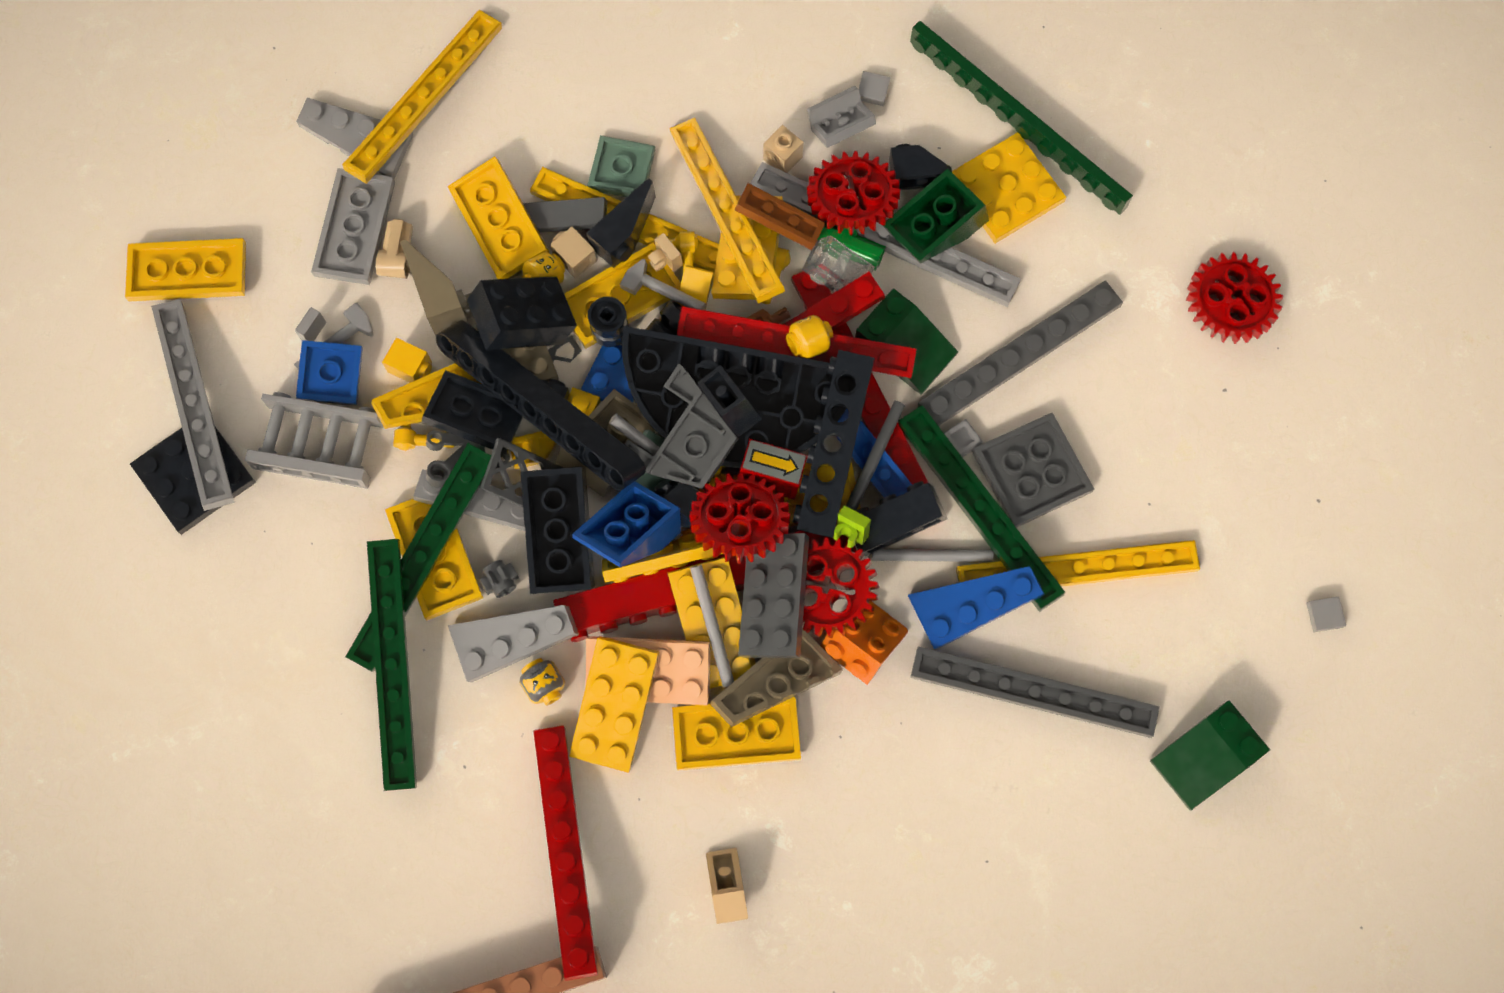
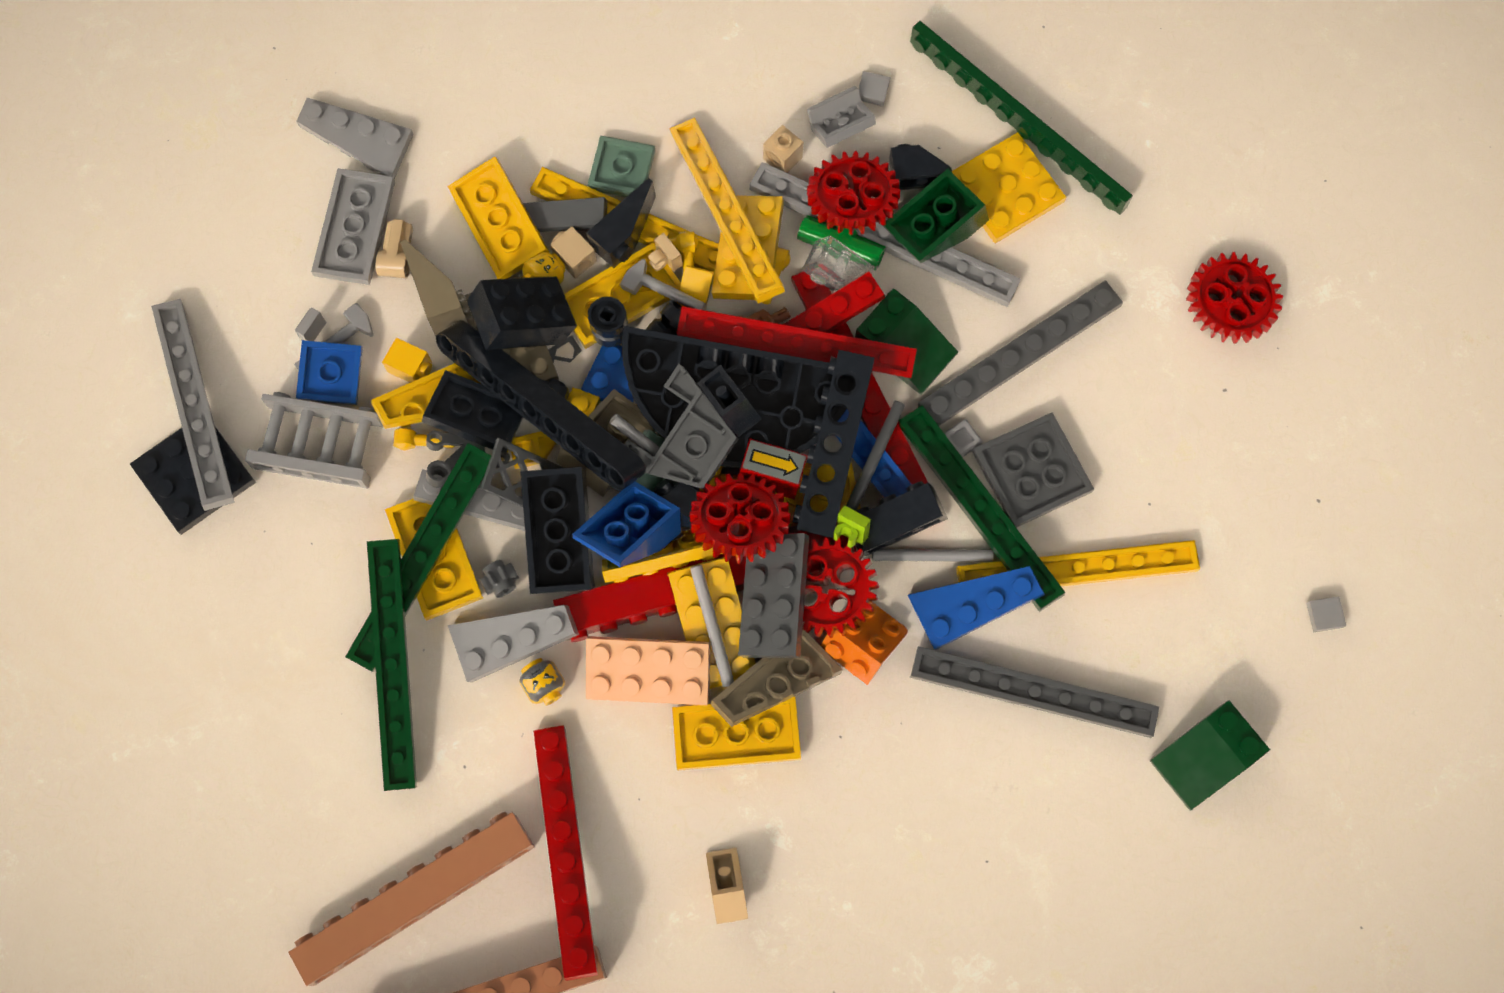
(185, 269): yellow plate -> none
(410, 899): none -> nougat brick
(422, 96): yellow tile -> none
(614, 704): yellow plate -> none
(779, 216): dark orange plate -> none
(809, 337): yellow head -> none

